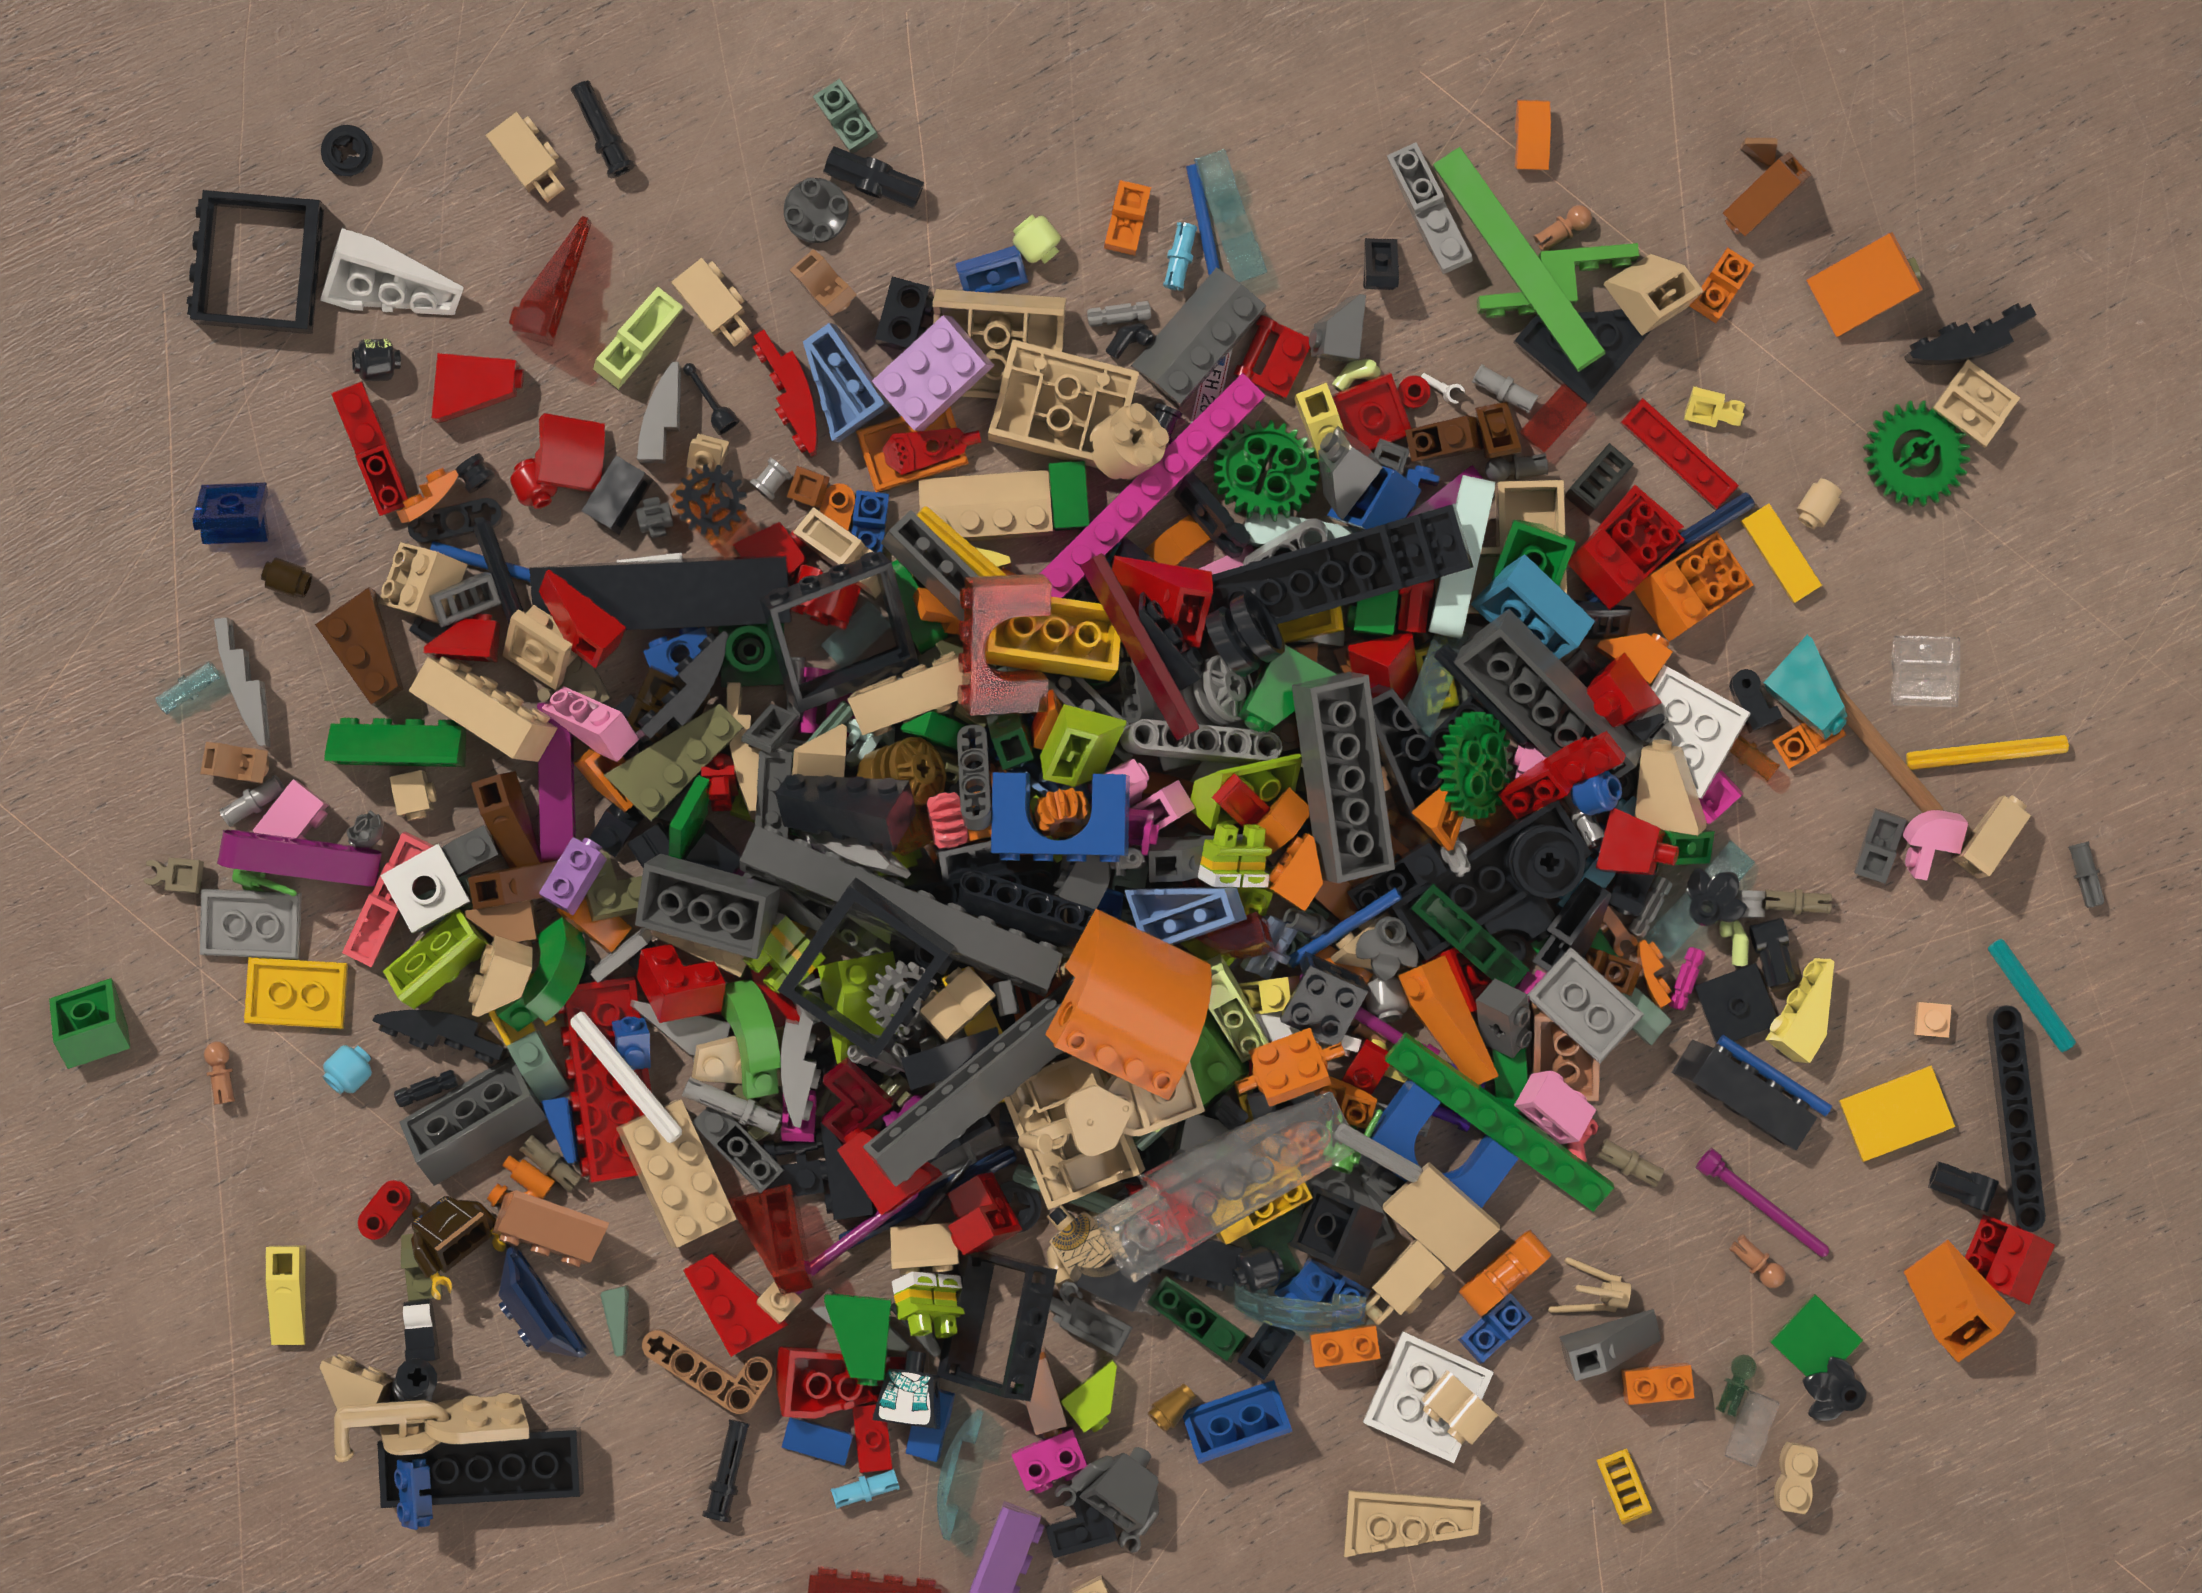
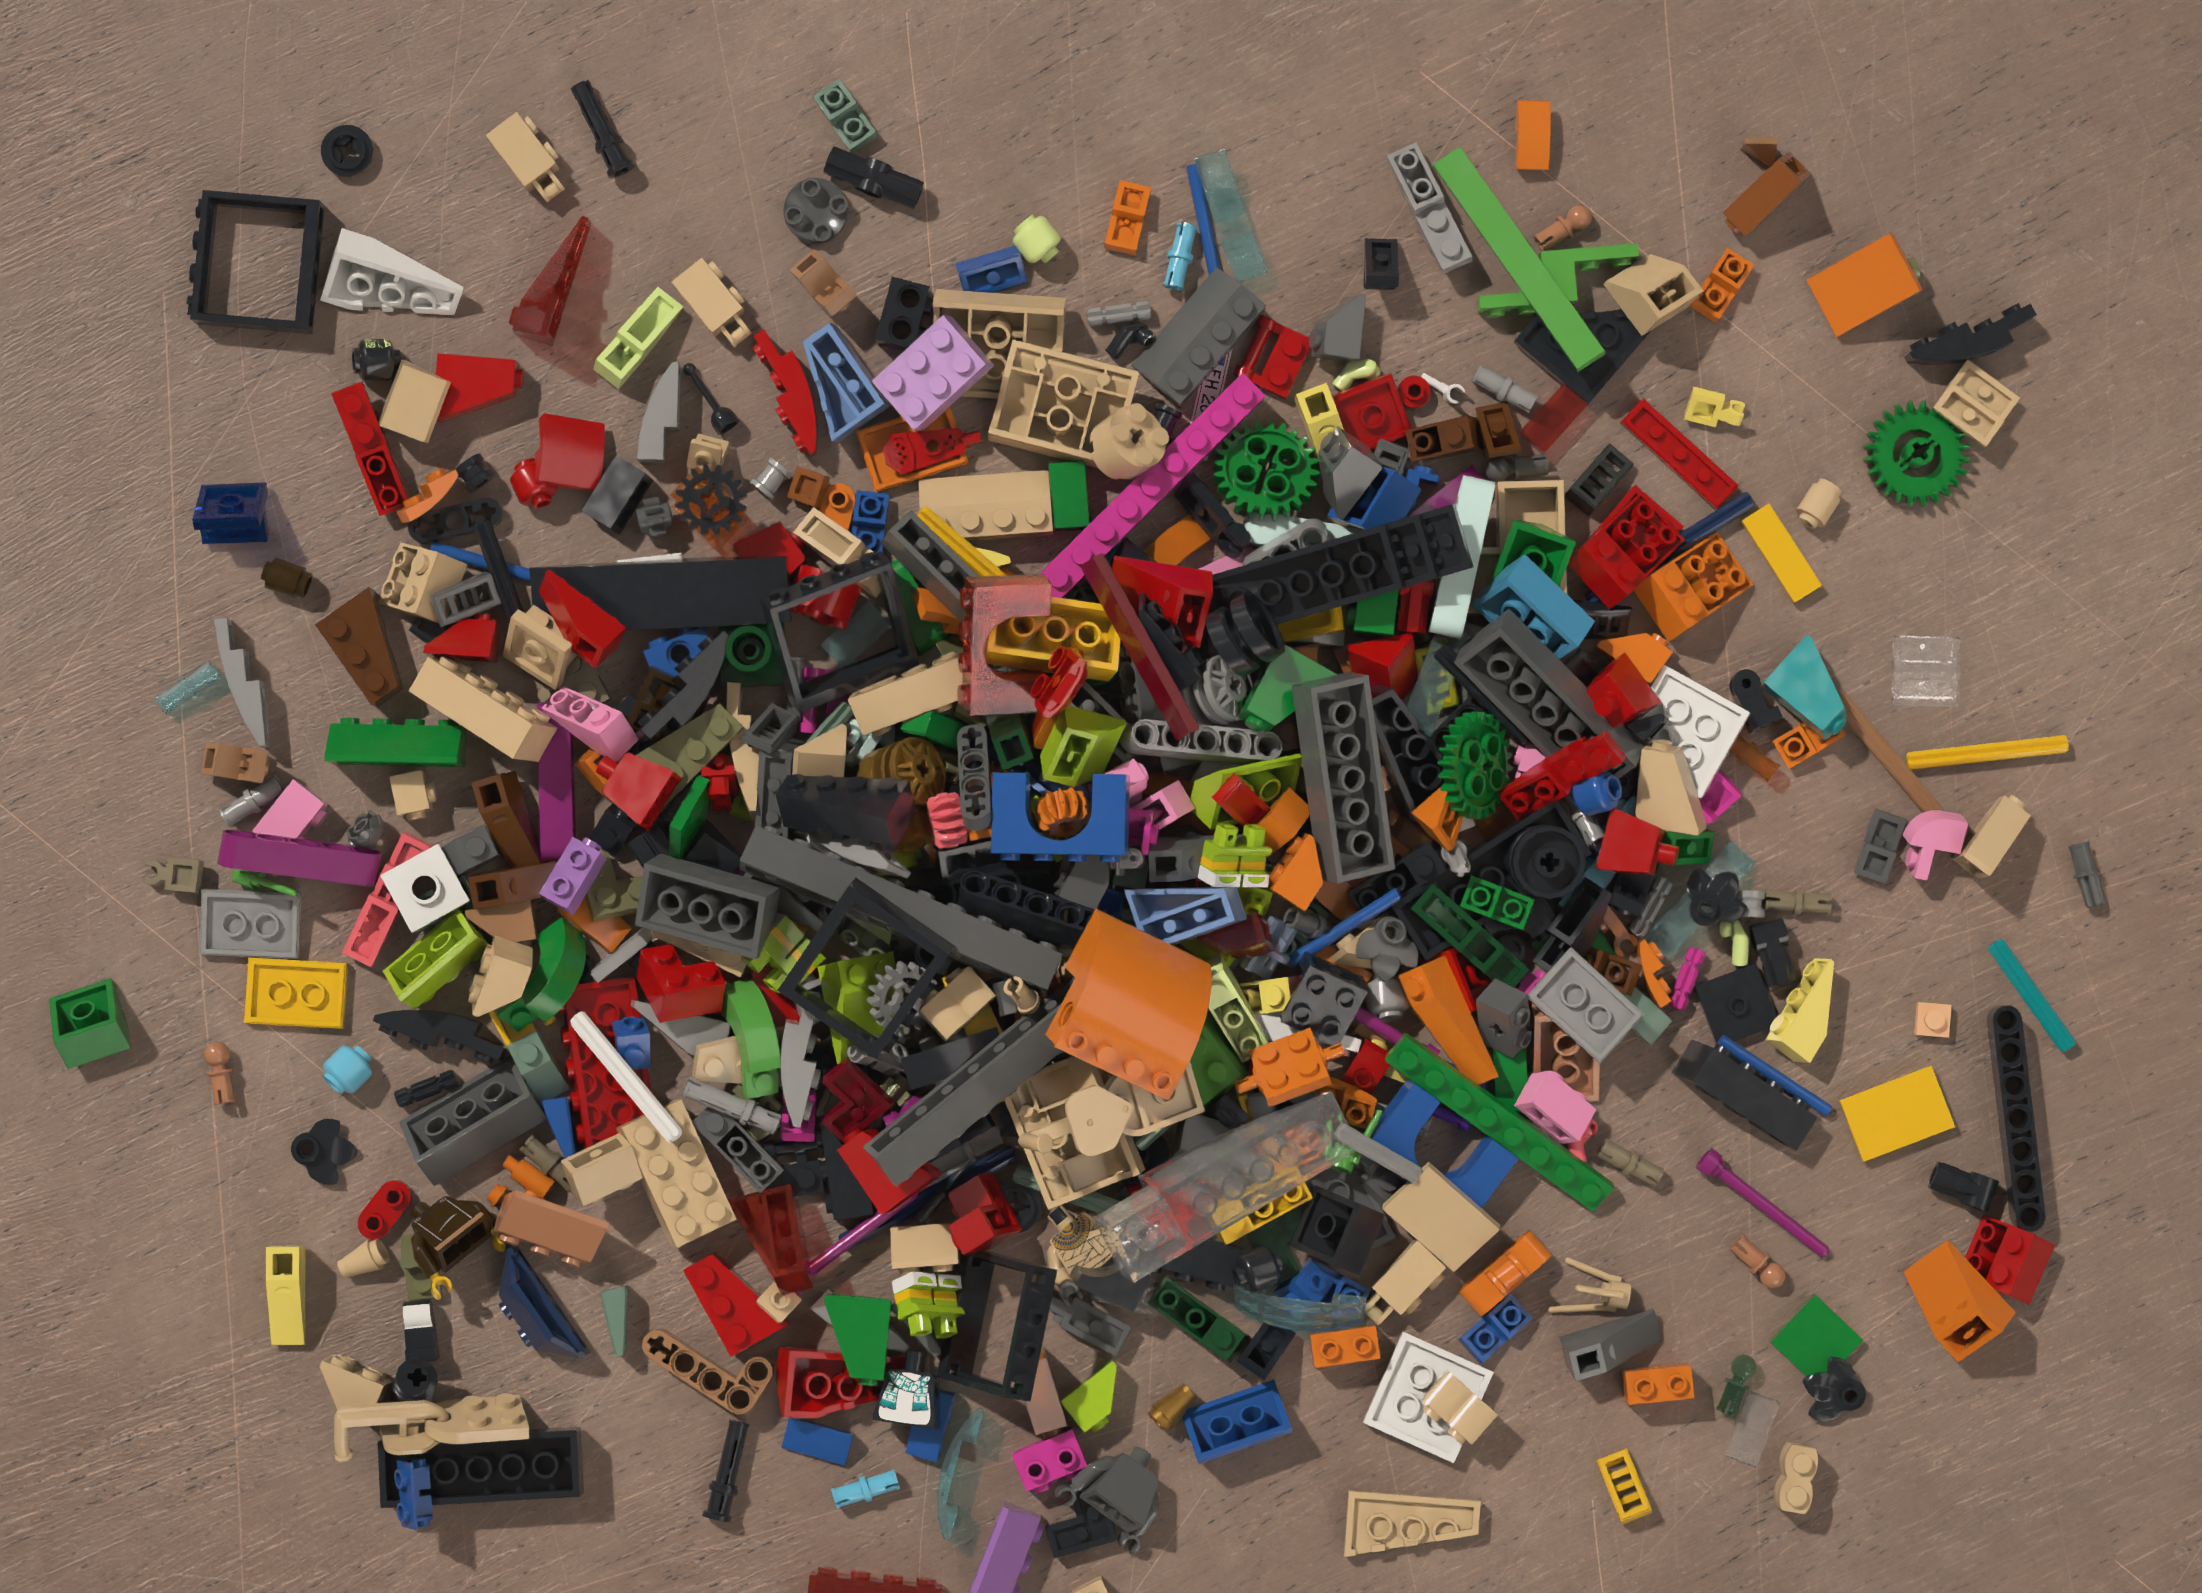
(328, 1151): none -> black plate
(364, 1259): none -> tan cone
(414, 402): none -> tan slope
(601, 1169): none -> tan brick
(638, 786): none -> red torso
(871, 1440): red plate -> none
(1026, 999): none -> tan pin
(1057, 693): none -> red slope
(1497, 903): none -> green slope

